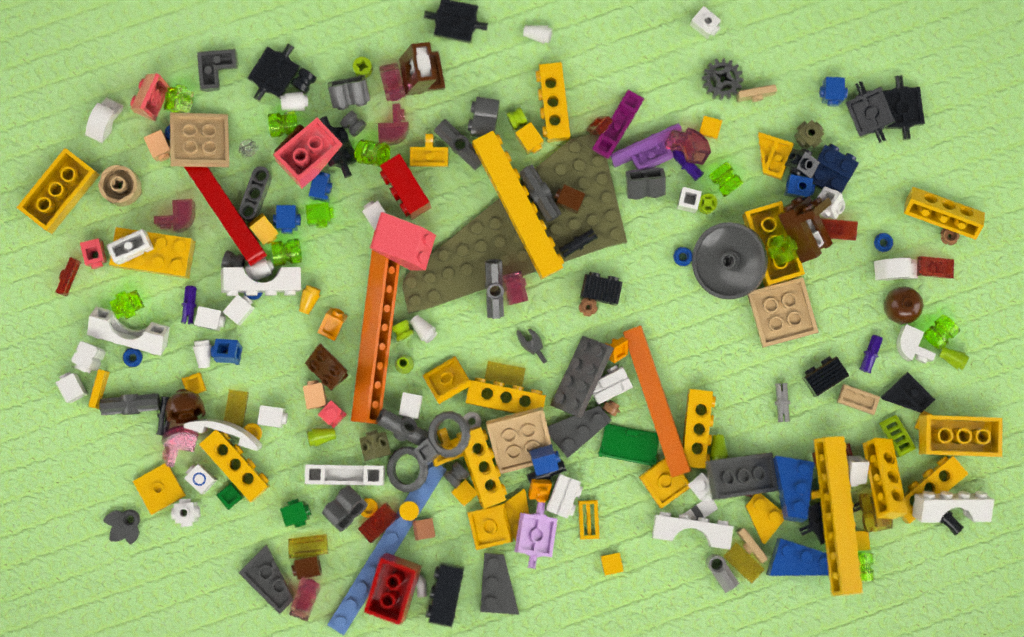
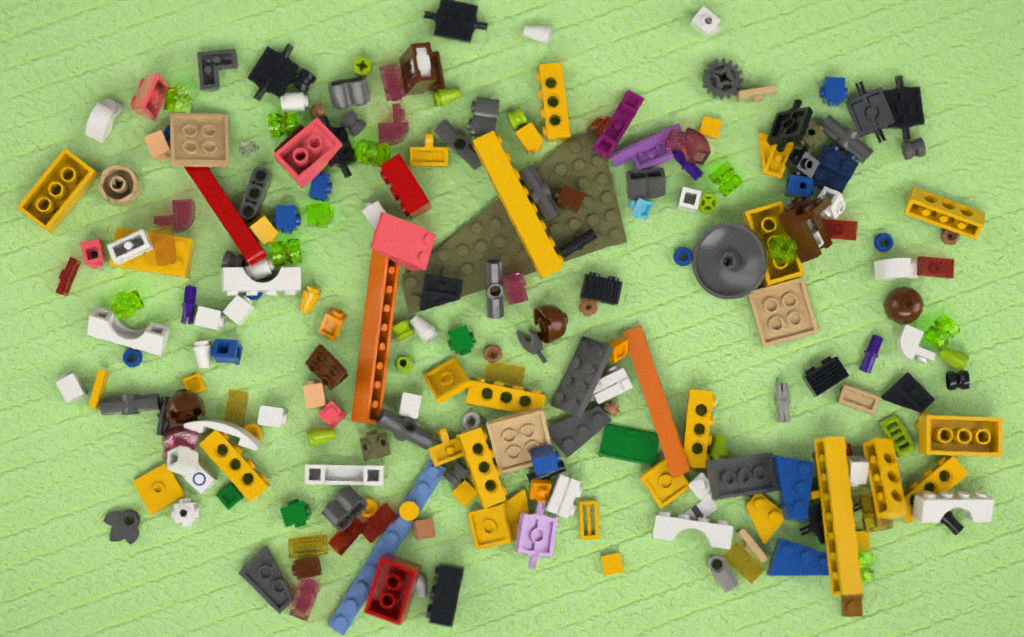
(88, 357): white brick -> none
(164, 245): none -> clear yellow tile
(182, 460): none -> white brick
(317, 111): none -> medium nougat plate
(342, 540): none -> clear red plate
(428, 451): dark grey bar -> none
(439, 291): none -> black wing
(445, 96): none -> lime cone
(461, 340): none -> green brick
(489, 349): none -> medium nougat plate
(497, 586): dark grey wing -> none
(551, 322): none -> reddish brown cylinder
(641, 207): none -> medium azure tile
(789, 126): none -> black plate
(846, 139): none -> dark grey piece
(852, 605): none -> pearl gold bracket
(913, 148): none -> dark grey wheel
(957, 380): none -> black wheel

